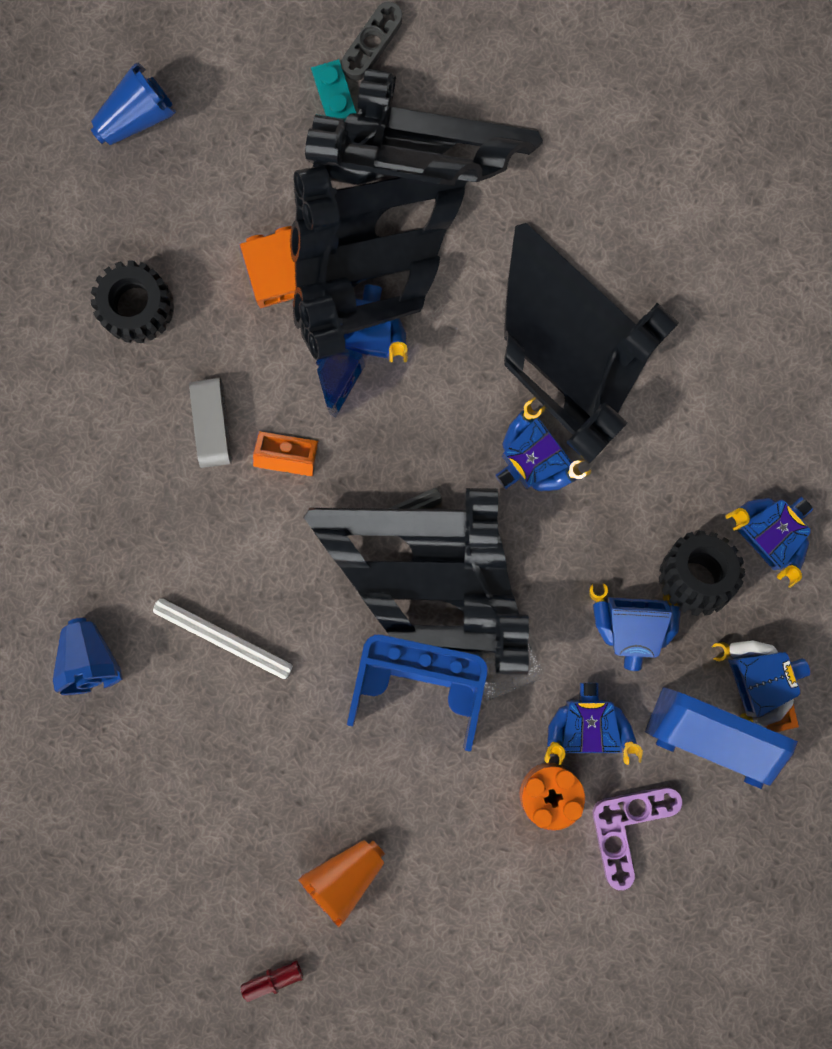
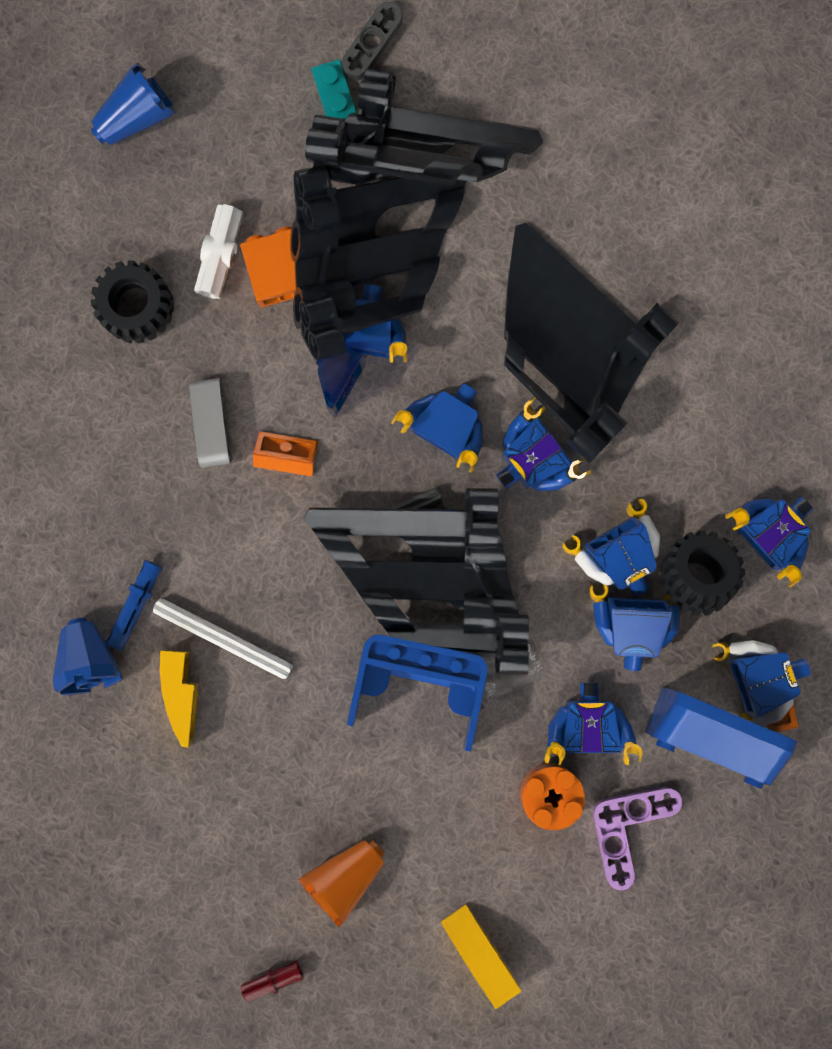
(138, 595): none -> blue pin
(178, 694): none -> yellow slope
(218, 251): none -> white piece
(446, 423): none -> blue torso
(481, 956): none -> yellow slope
(622, 553): none -> blue torso

